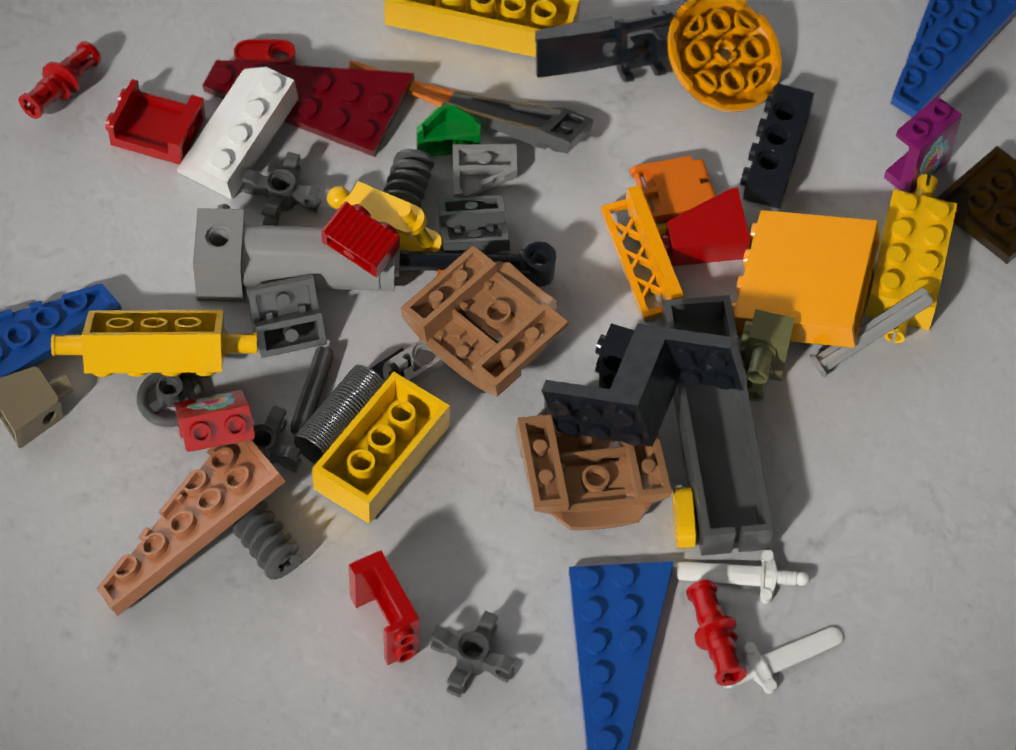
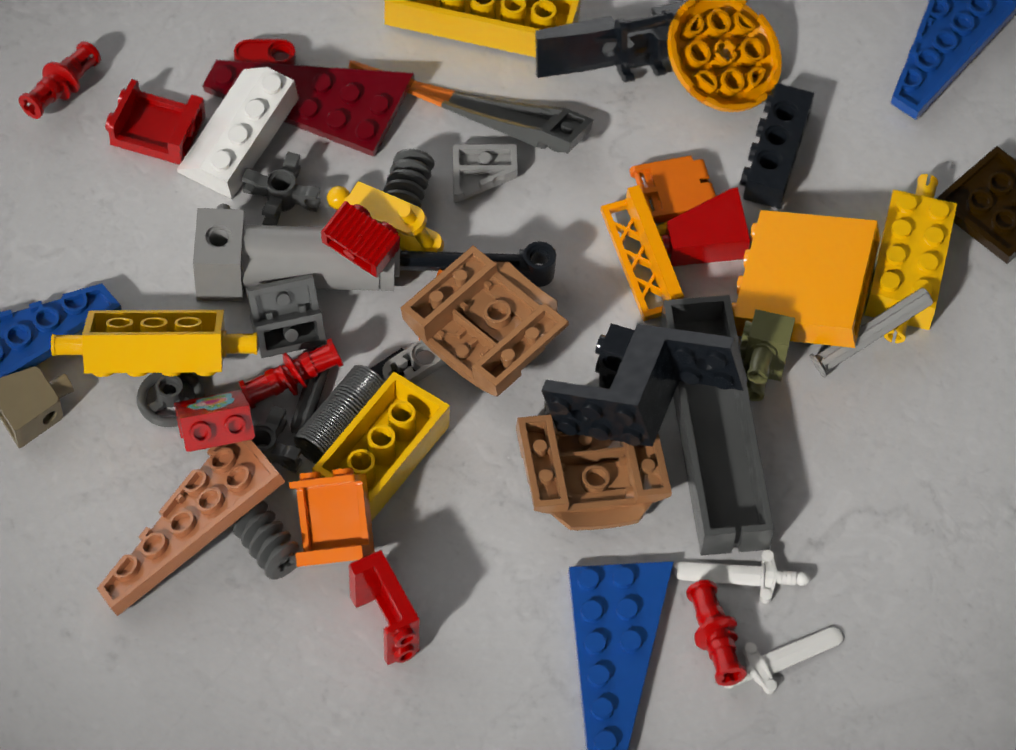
(291, 373): none -> red piece
(333, 517): none -> orange panel
(447, 127): green slope -> none
(466, 666): dark grey pin -> none
(473, 222): dark grey brick -> none
(683, 518): yellow beam -> none
(930, 144): magenta panel -> none

